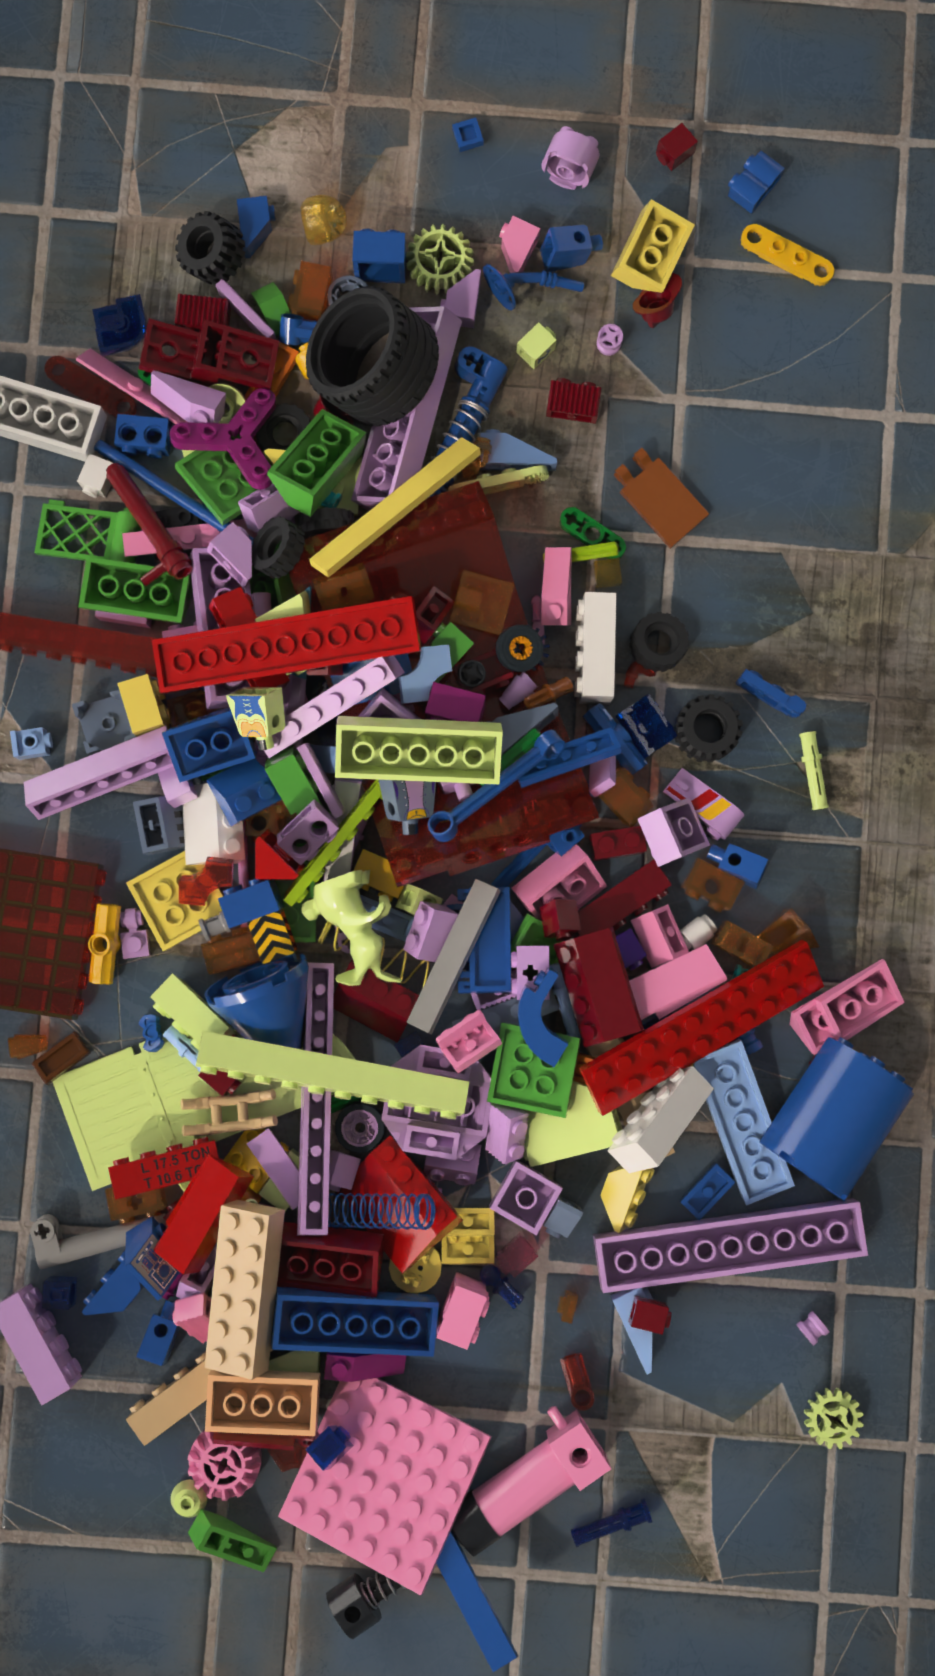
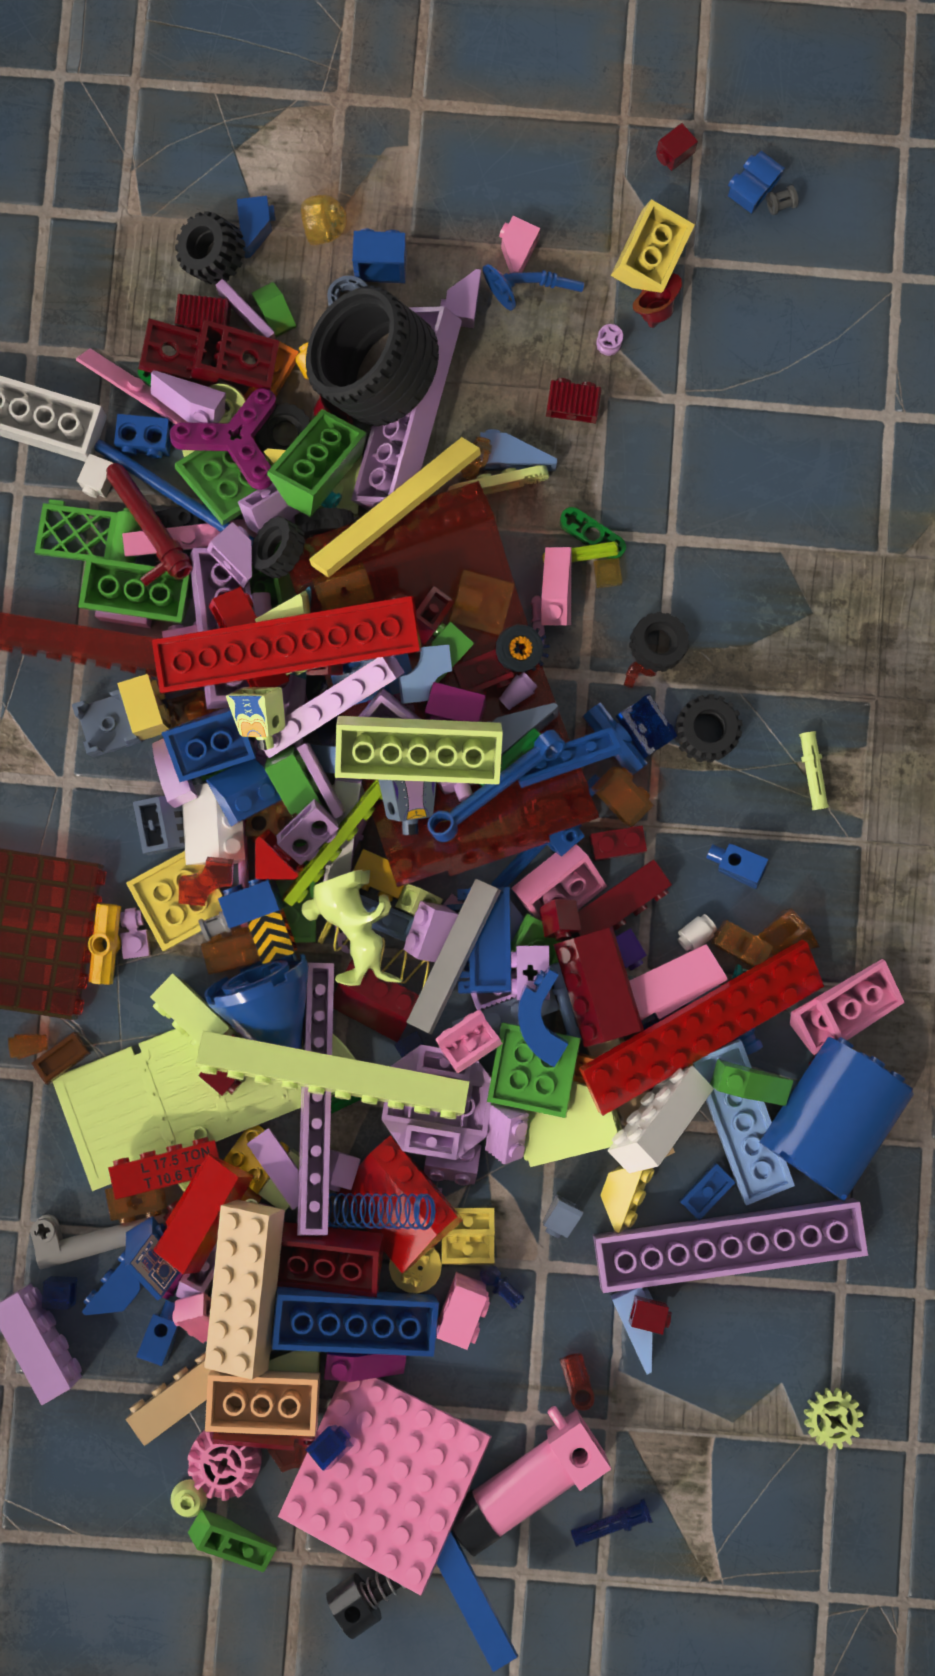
(41, 747): light blue brick -> none
(89, 386): clear red plate -> none
(97, 774): lavender brick -> none
(120, 325): clear blue brick -> none
(152, 1032): blue piece -> none
(182, 1044): light blue pin -> none
(216, 1103): tan piece -> none
(295, 329): blue piece -> none
(311, 290): clear orange brick -> none
(359, 1141): wheel -> none
(421, 255): yellowish green gear -> none
(467, 134): blue plate -> none
(475, 673): black wheel -> none
(476, 404): blue piece -> none
(516, 1256): clear pink brick -> none
(525, 1196): lavender brick -> none
(536, 345): yellowish green brick -> none
(549, 693): dark orange axle -> none
(567, 1305): clear orange plate -> none
(568, 247): blue torso -> none
(571, 158): lavender brick -> none
(597, 648): white brick -> none
(602, 776): lavender tile -> none
(659, 936): bright pink brick -> none
(660, 499): dark orange tile -> none
(673, 832): lavender brick -> none
(712, 808): lavender door -> none
(727, 885): clear orange brick -> none
(750, 1083): none -> bright green slope
(771, 693): blue hinge -> none
(773, 200): none -> dark grey bush
(787, 255): yellow plate -> none
(812, 1328): lavender wheel -> none

